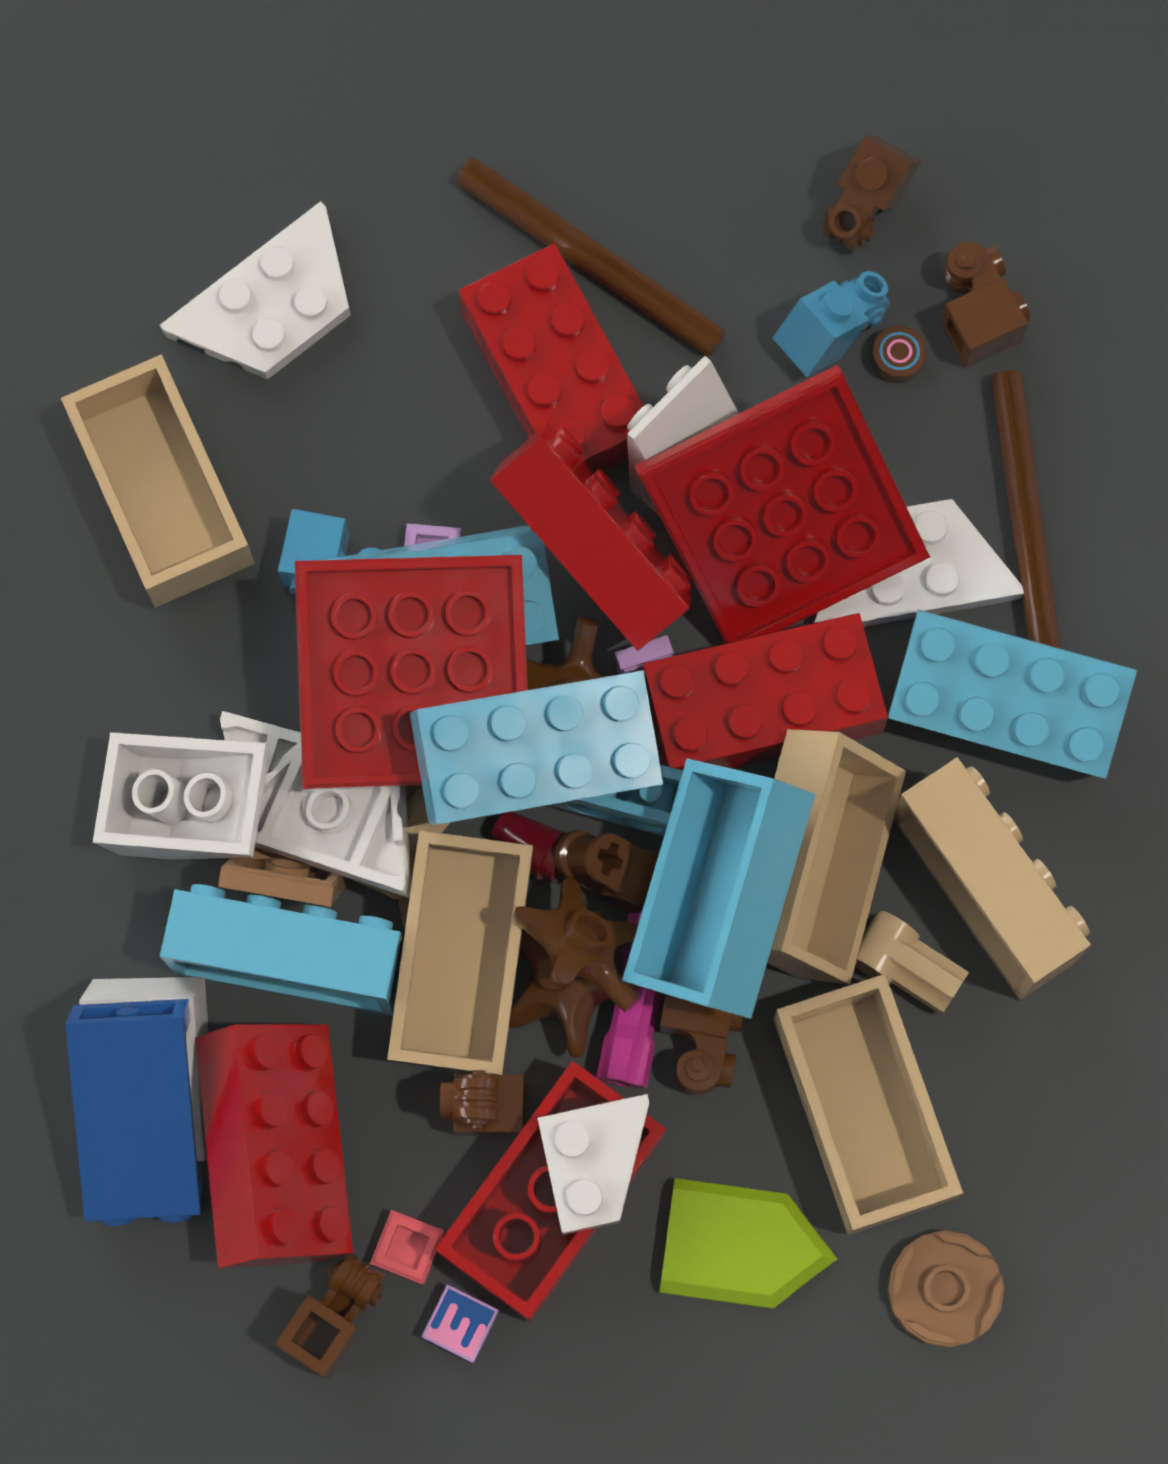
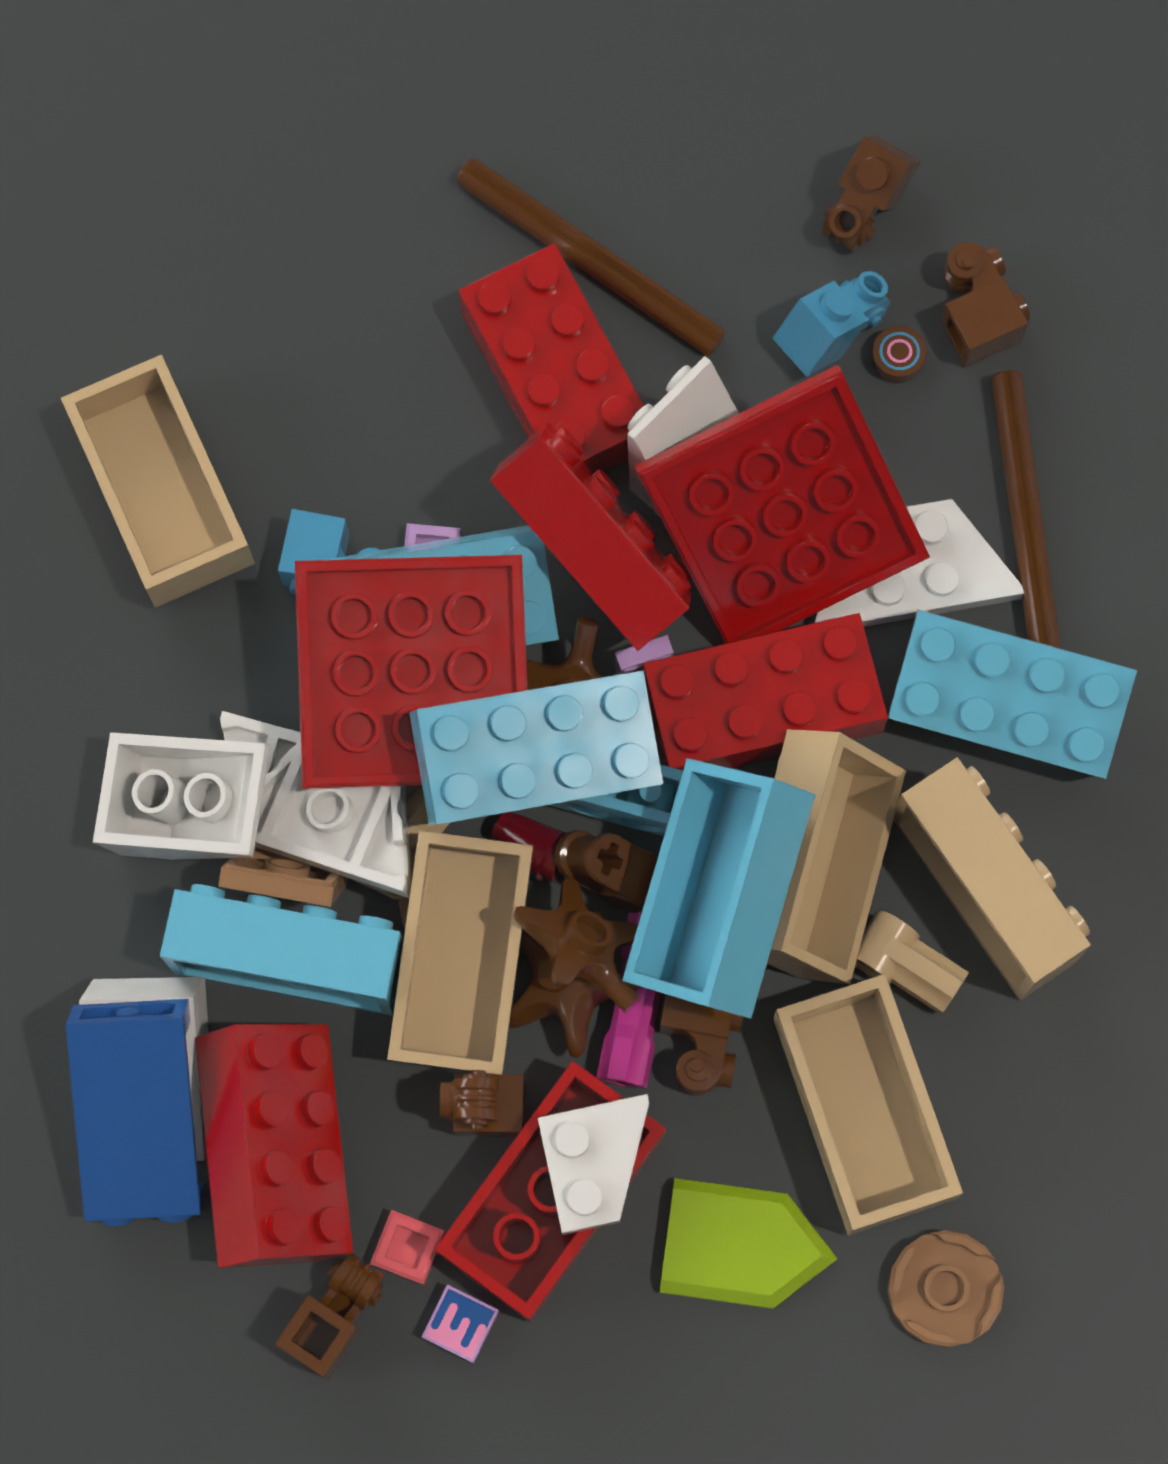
(271, 301): white wing -> none

